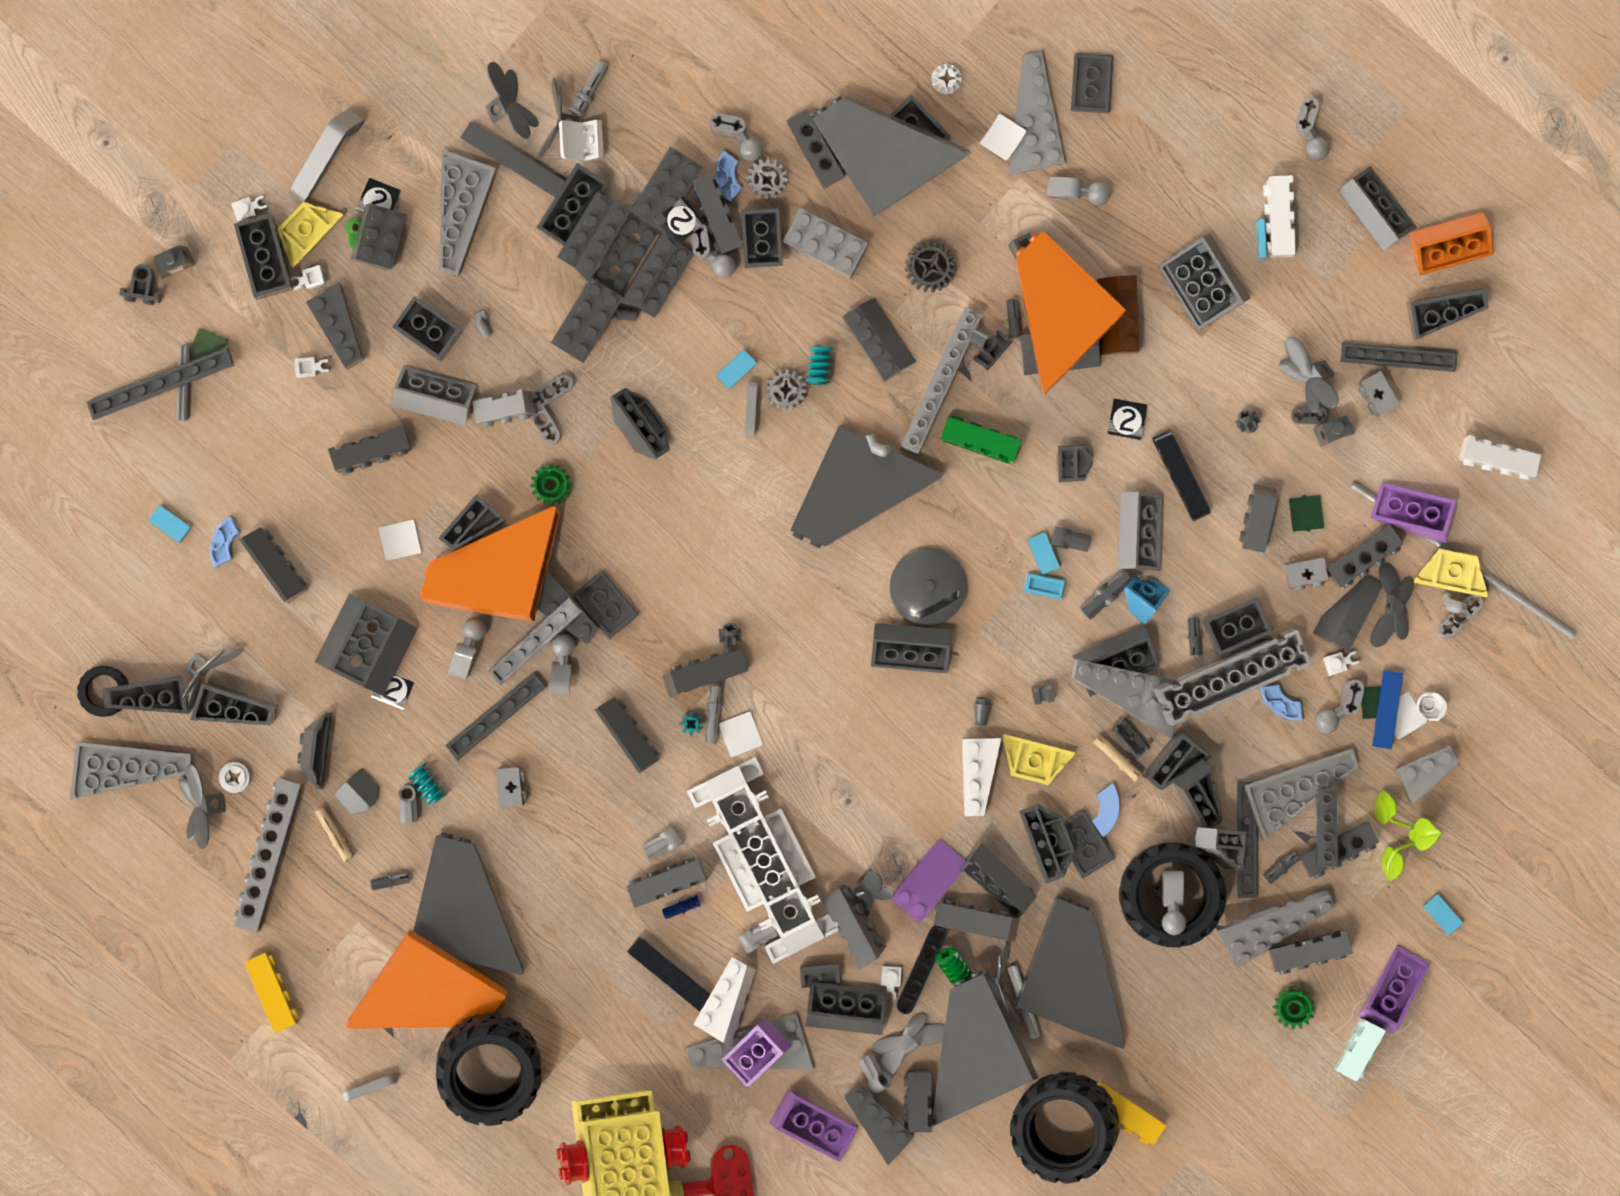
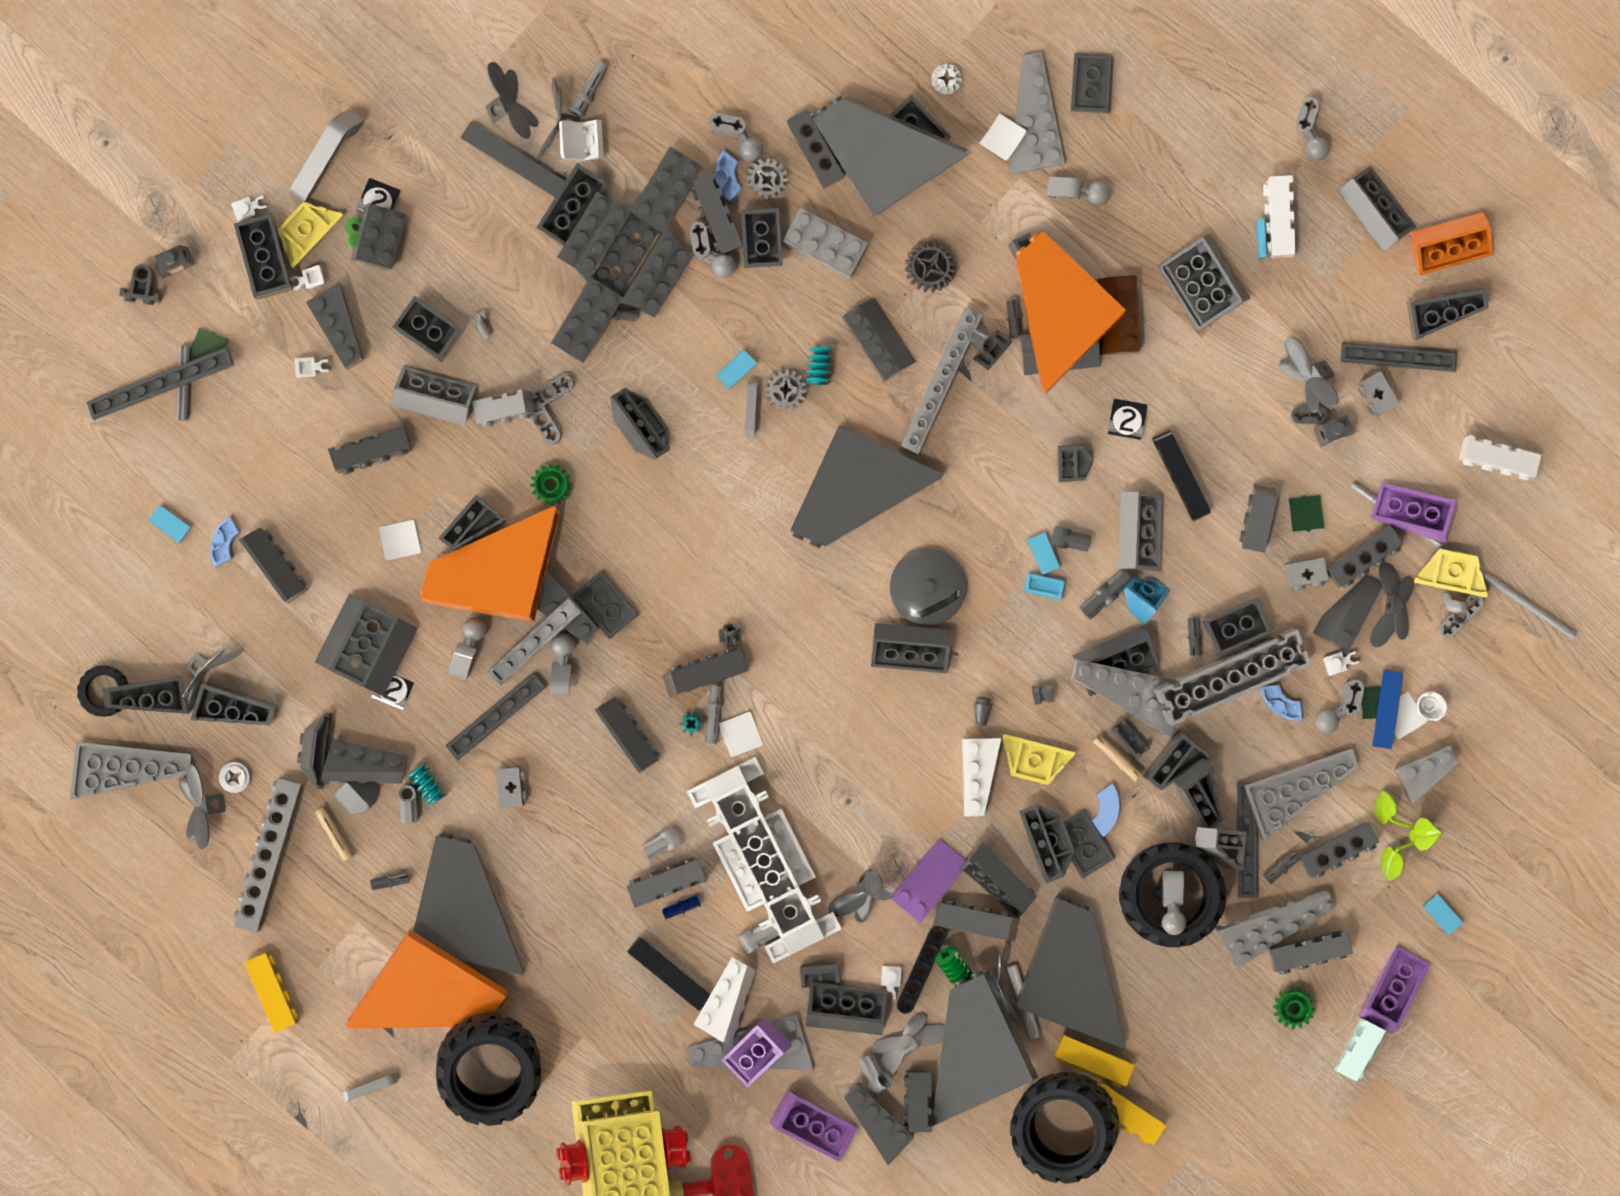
(362, 764): none -> dark grey wedge
(462, 199): light grey wing -> none
(681, 221): sticker -> none
(854, 925): wedge -> none
(877, 448): light grey arm -> none
(980, 440): green wedge -> none
(1094, 1060): none -> yellow brick
(1248, 421): dark grey gear -> none
(1326, 828): dark grey brick -> none

